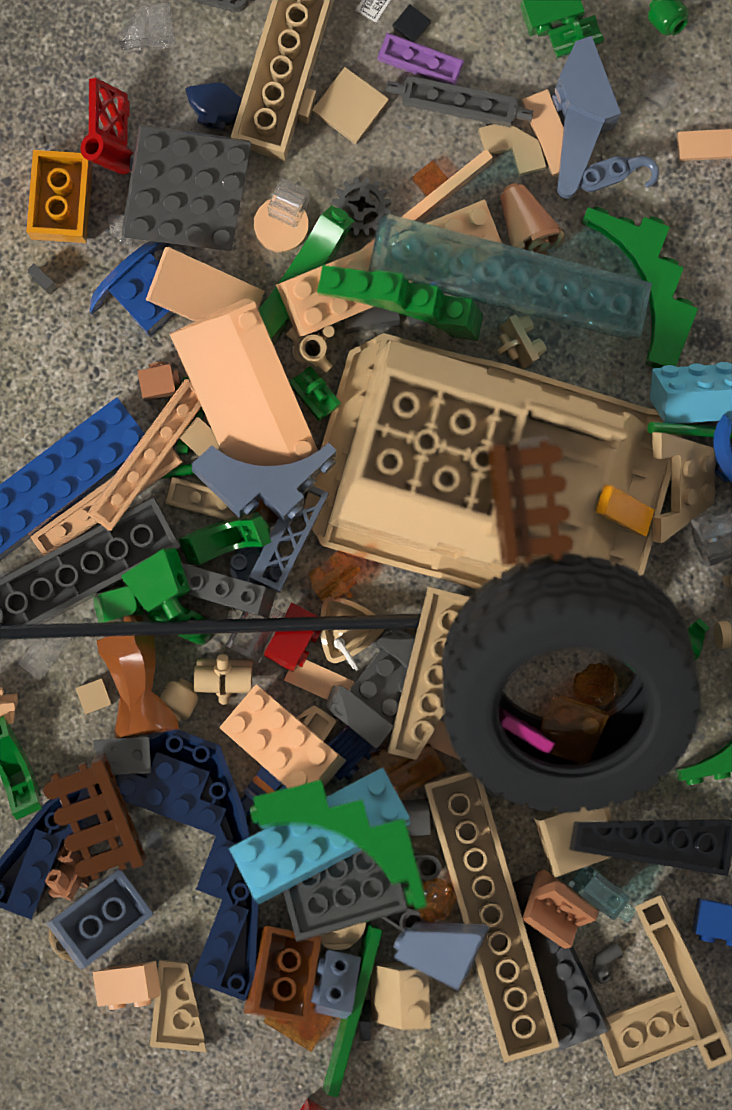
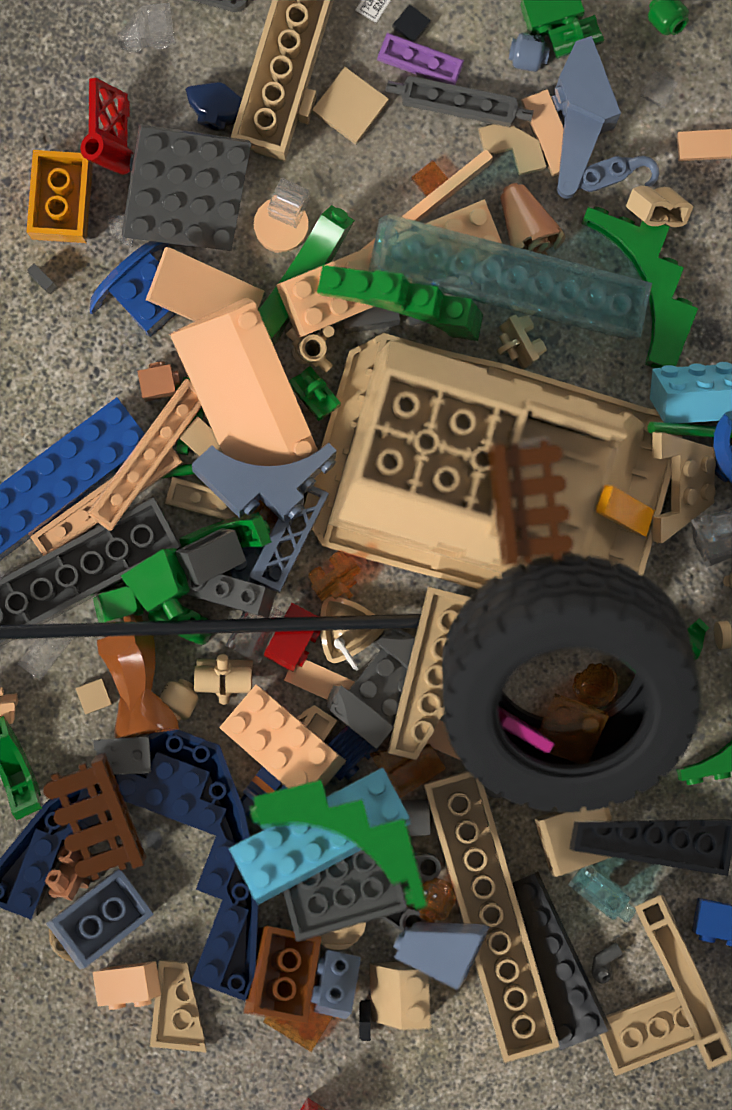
(211, 555): none -> dark grey brick
(348, 1026): green tile -> none
(371, 209): dark grey gear -> none
(528, 52): none -> sand blue head
(557, 909): nougat bracket -> none
(659, 206): none -> tan brick

